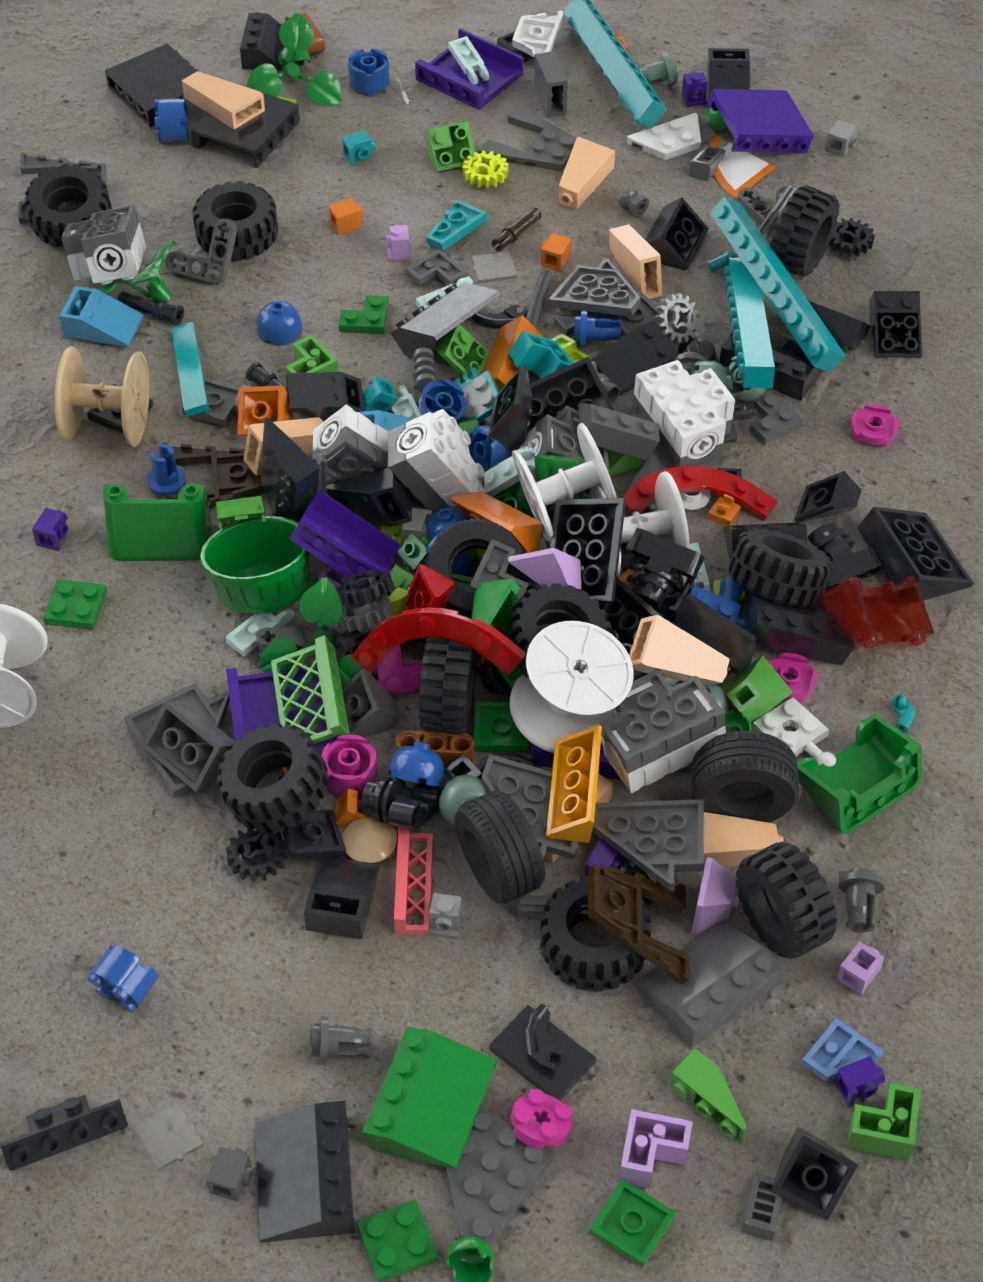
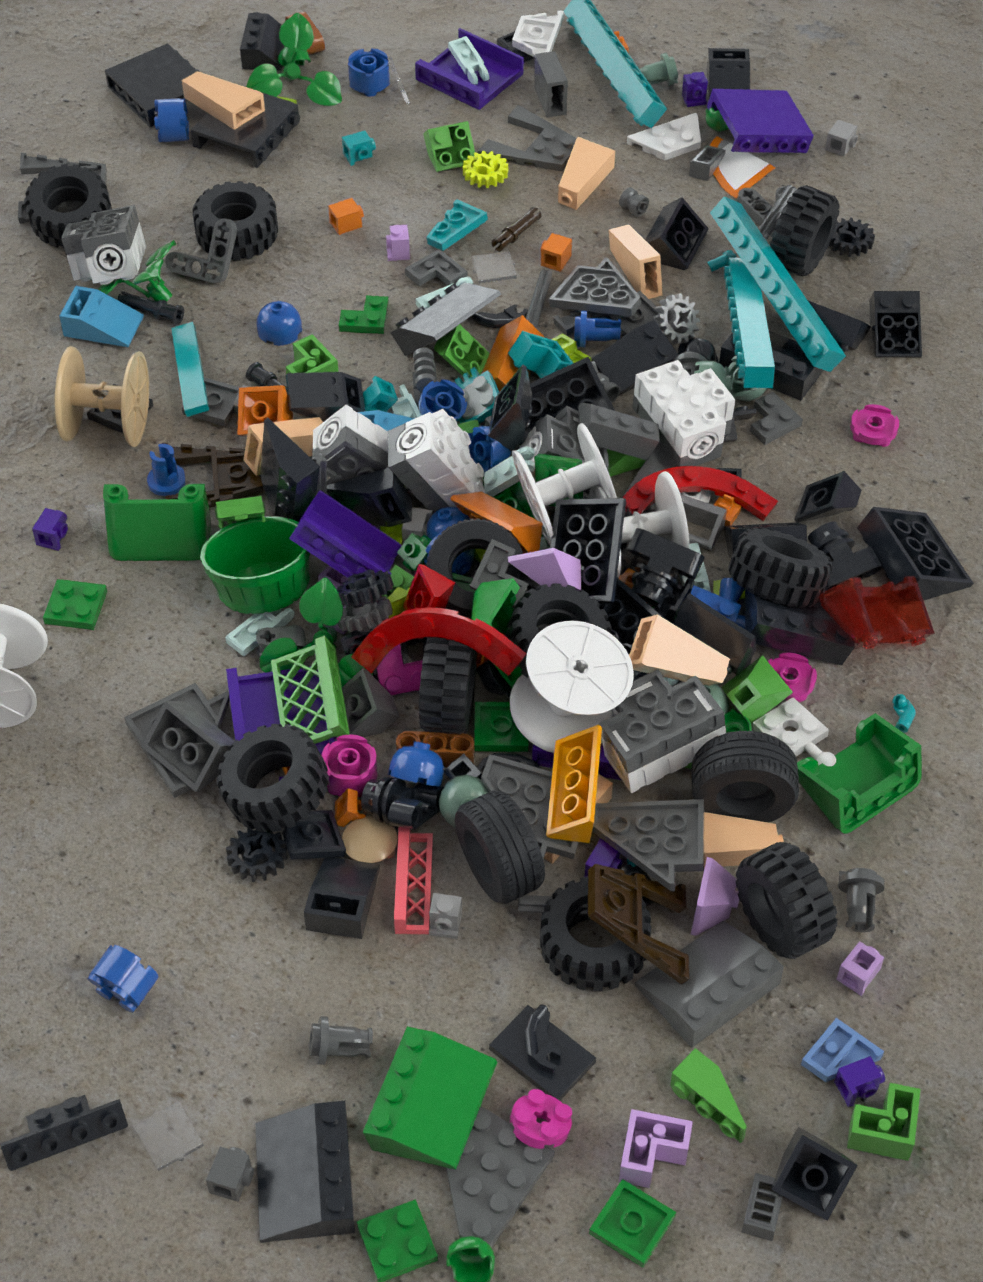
(706, 516): none -> flat silver tile

